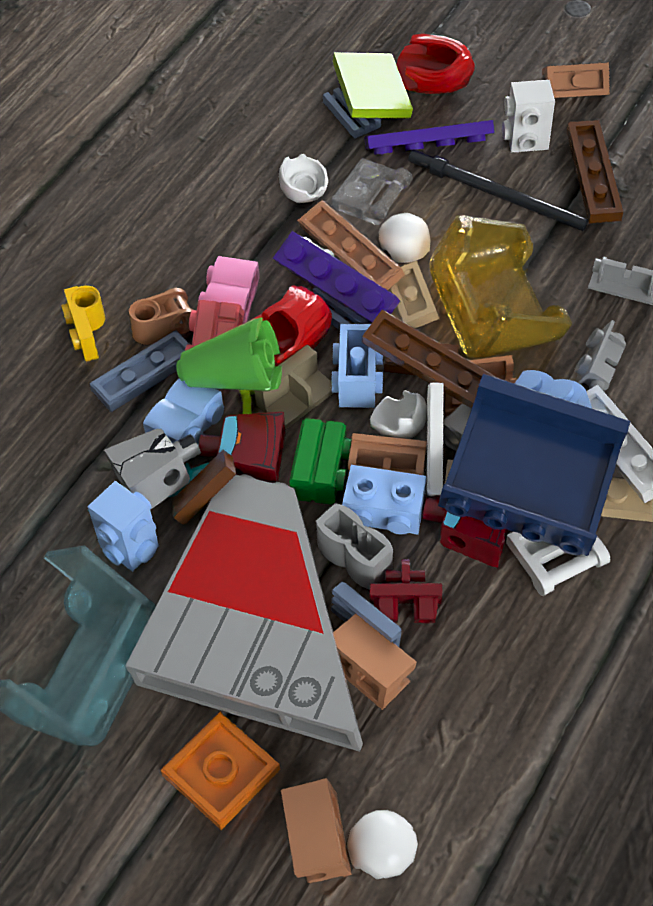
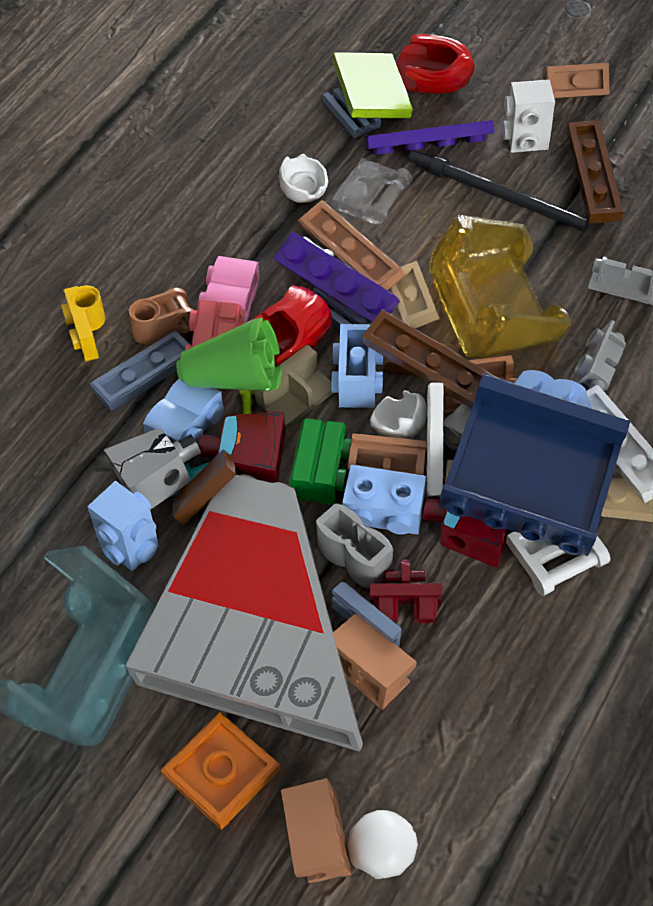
(405, 237): white hair -> none

